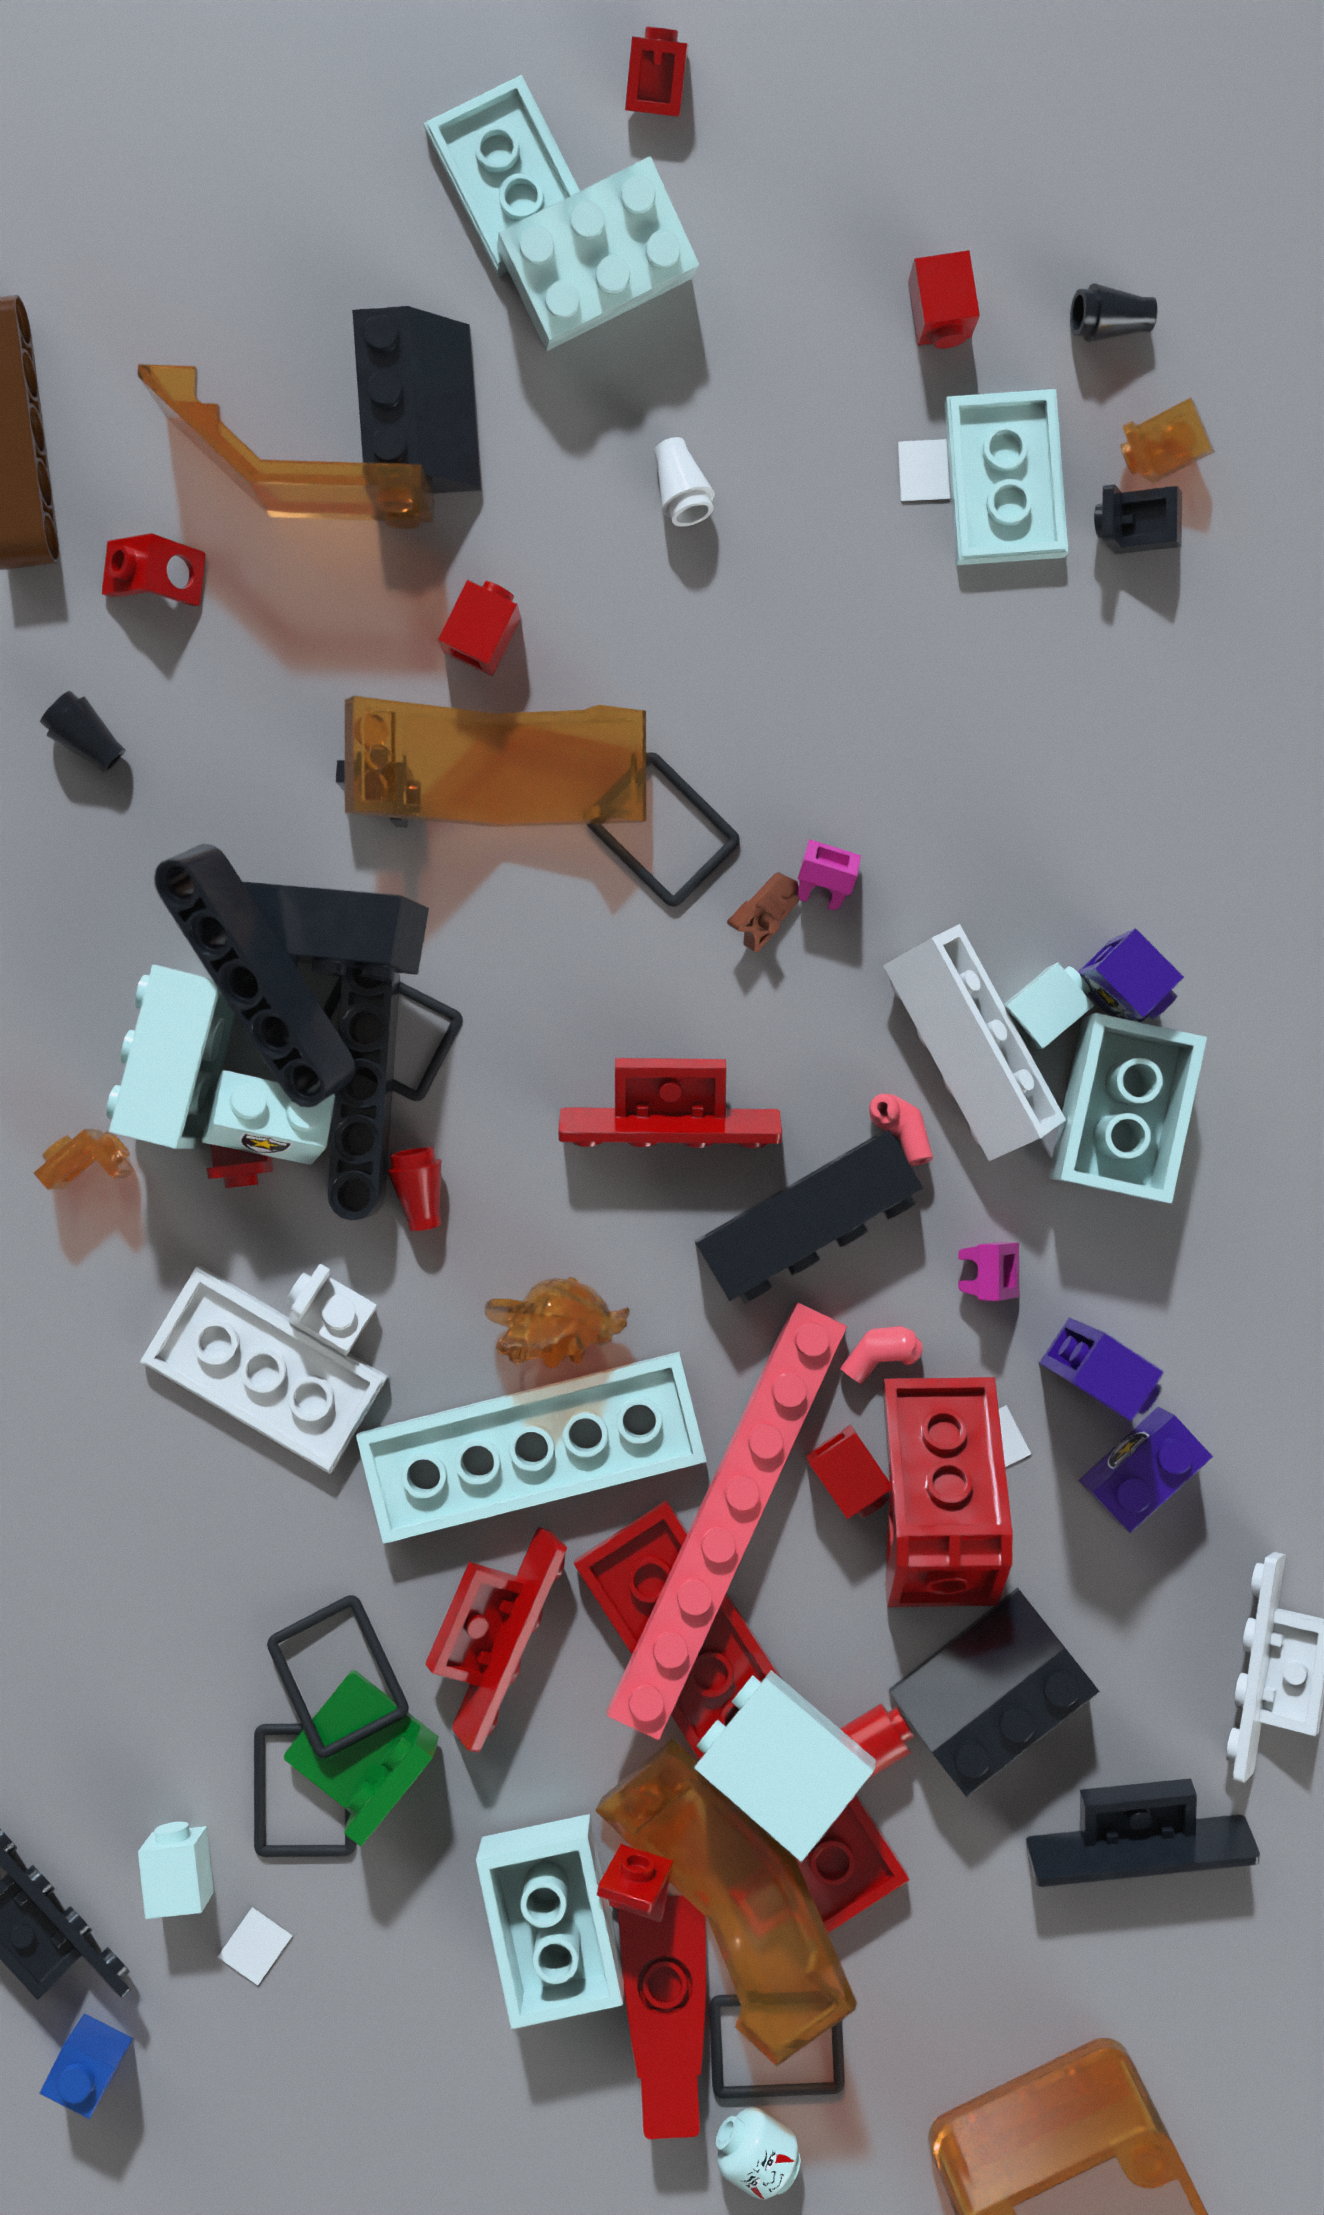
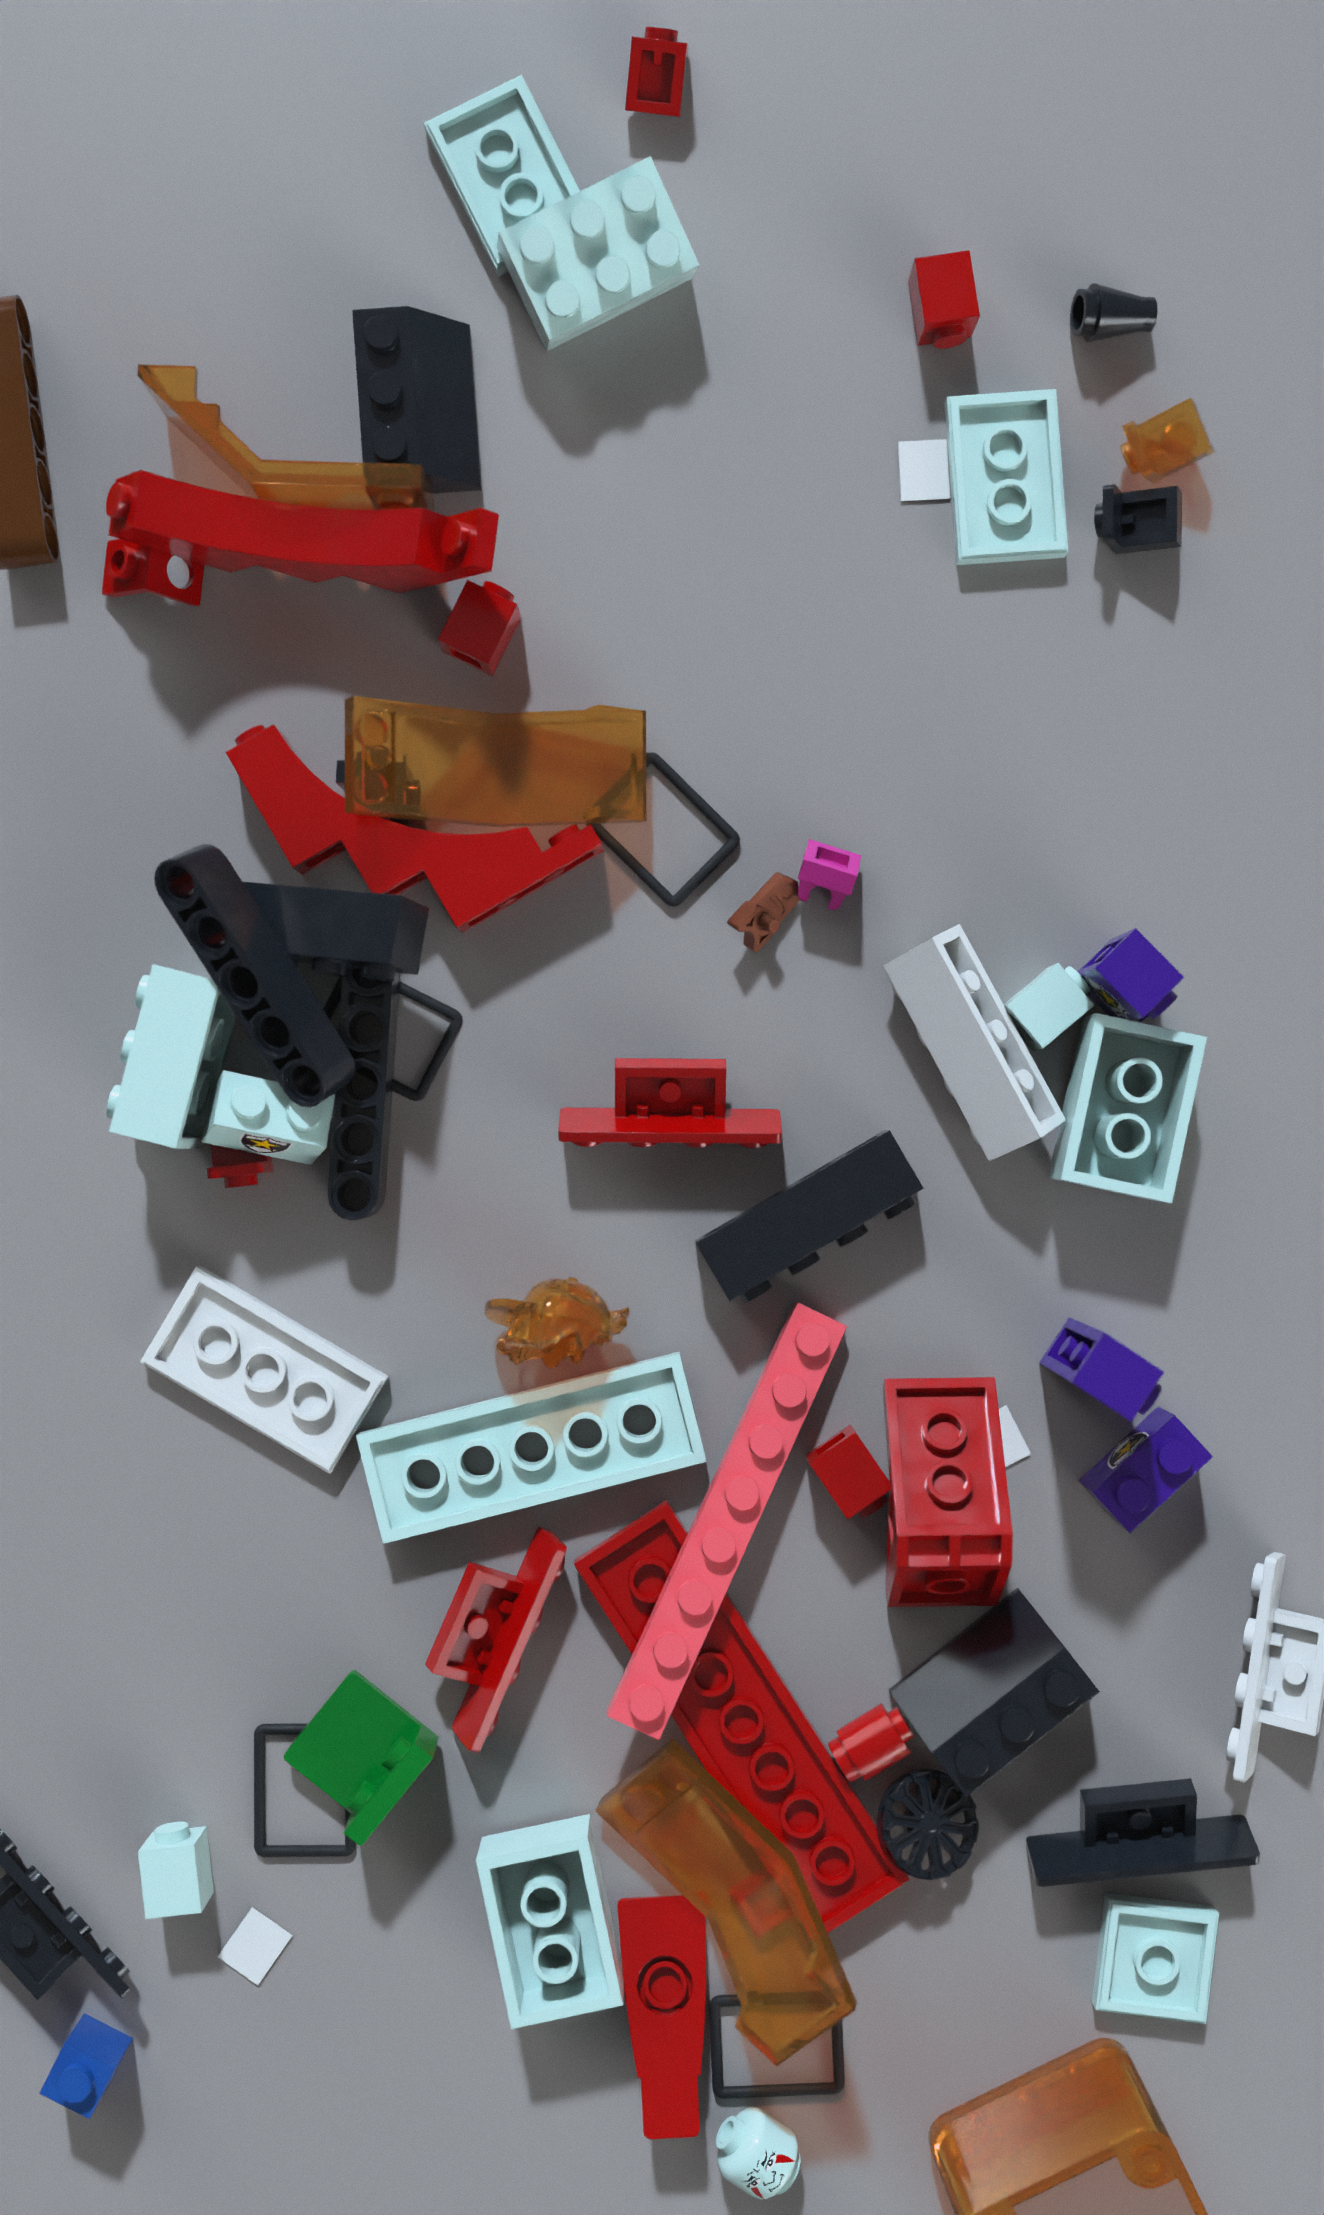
(71, 1157): clear orange bracket -> none
(80, 729): black cone -> none
(234, 532): none -> red arch
(295, 1695): black piece -> none
(329, 1310): white bracket -> none
(418, 1186): red cone -> none
(468, 871): none -> red arch
(637, 1882): red bracket -> none
(683, 487): white cone -> none
(784, 1763): light aqua brick -> none
(882, 1346): coral arm -> none
(905, 1124): coral arm -> none
(927, 1824): none -> black wheel
(996, 1271): dark pink tile -> none
(1155, 1958): none -> light aqua tile

